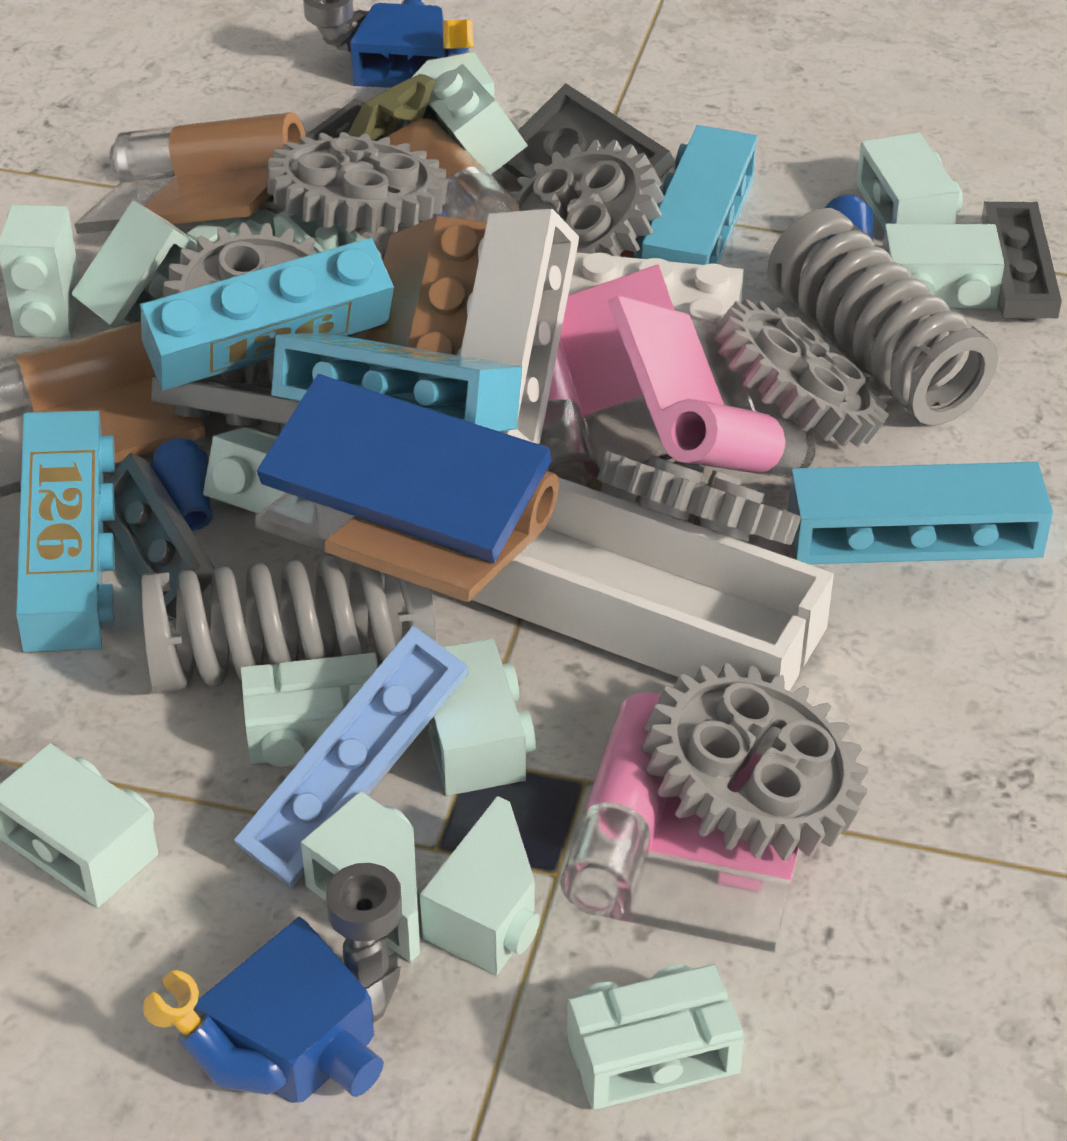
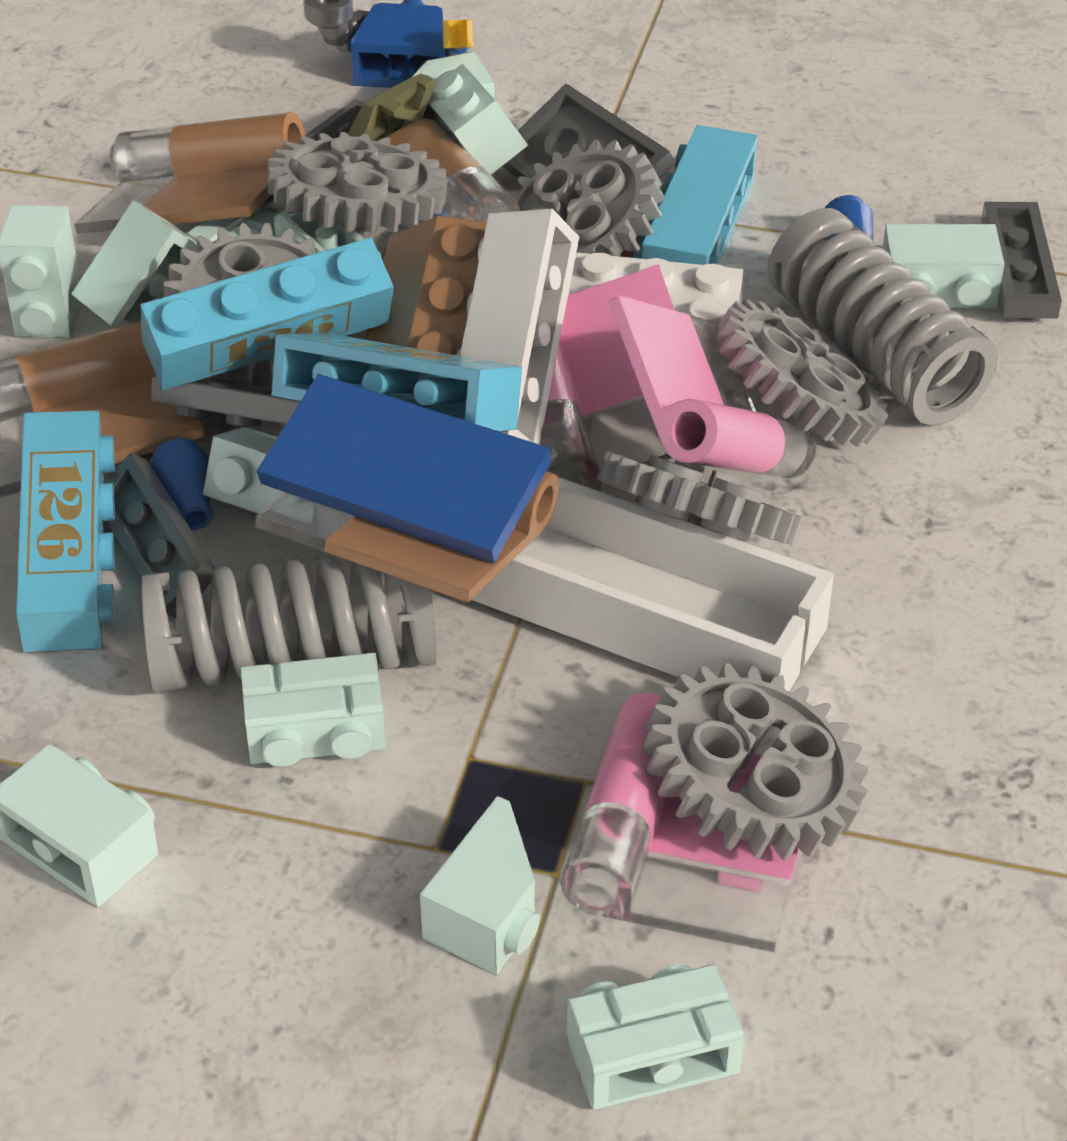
(293, 1005): blue torso -> none
(353, 751): light blue plate -> none
(368, 834): light aqua slope -> none
(478, 731): light aqua brick -> none
(907, 182): light aqua brick -> none
(920, 512): medium azure brick -> none

